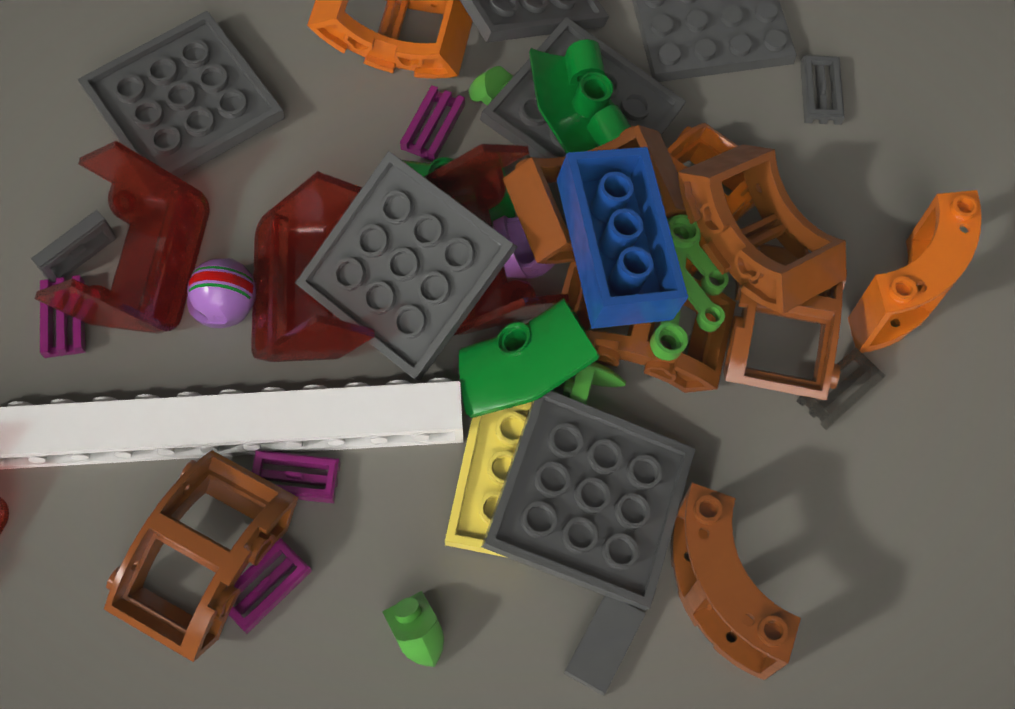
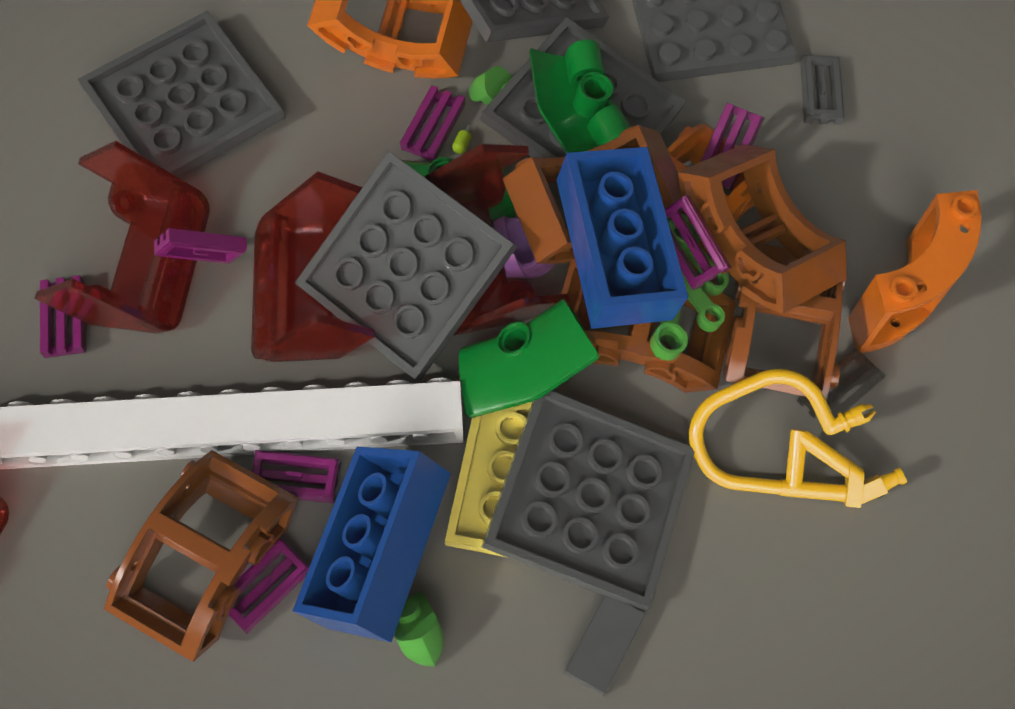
(74, 247): dark grey tile -> none
(199, 246): none -> magenta tile
(221, 292): medium lavender helmet -> none
(373, 542): none -> blue brick
(462, 141): none -> lime piece
(594, 374): bright green plate -> none
(709, 272): none -> magenta tile
(720, 592): dark orange window -> none
(721, 130): none -> magenta tile
(855, 489): none -> yellow piece

